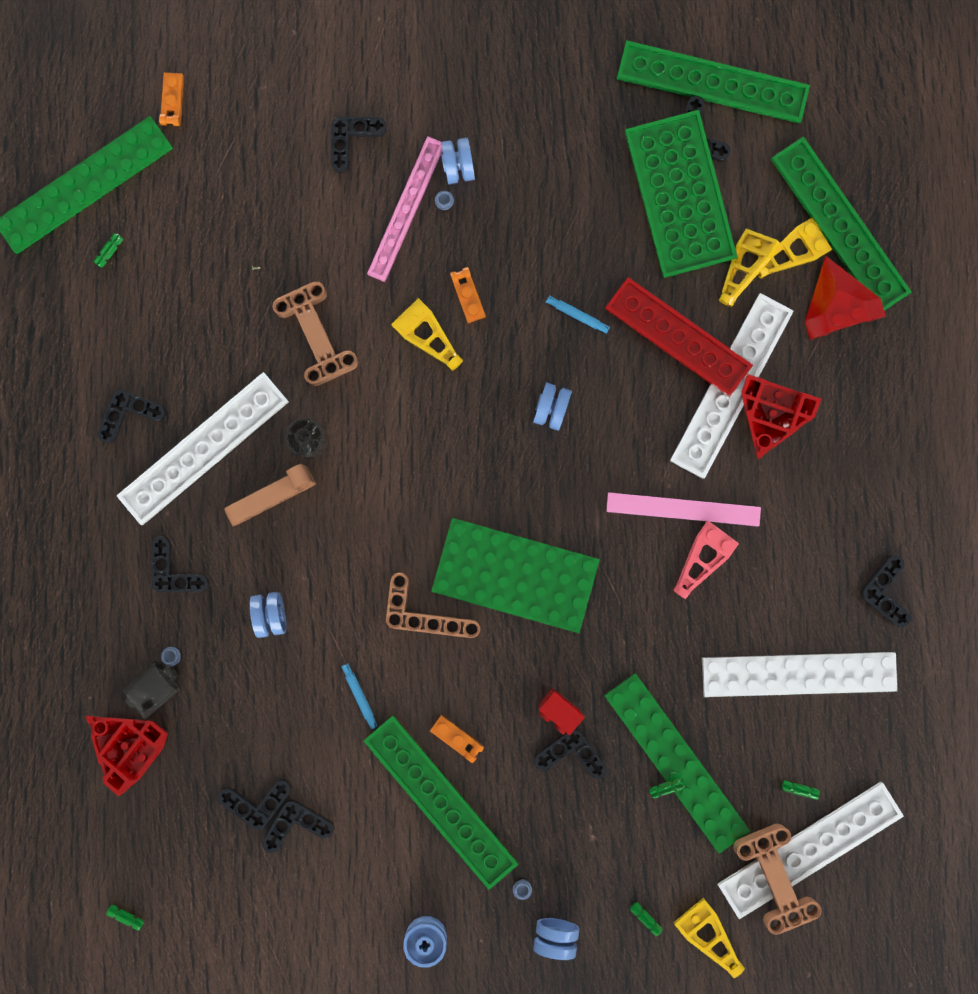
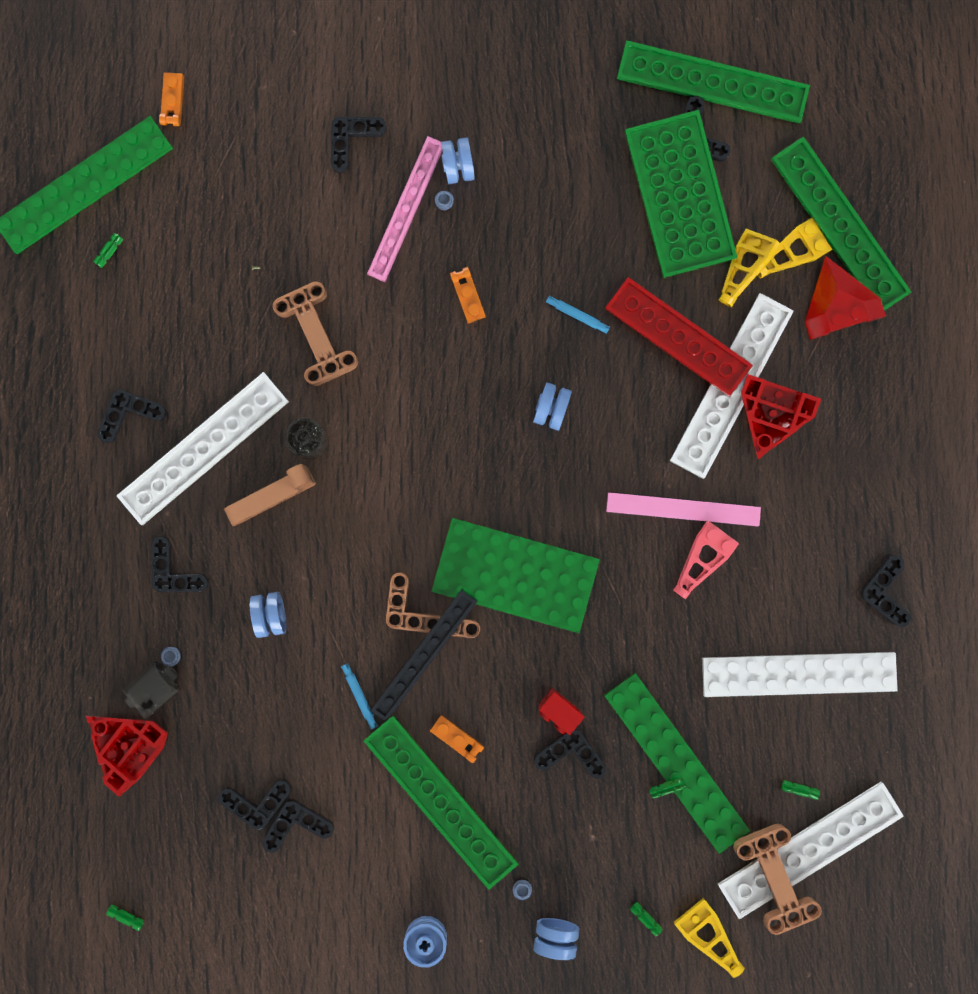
(411, 319): yellow plate -> none
(424, 655): none -> black plate

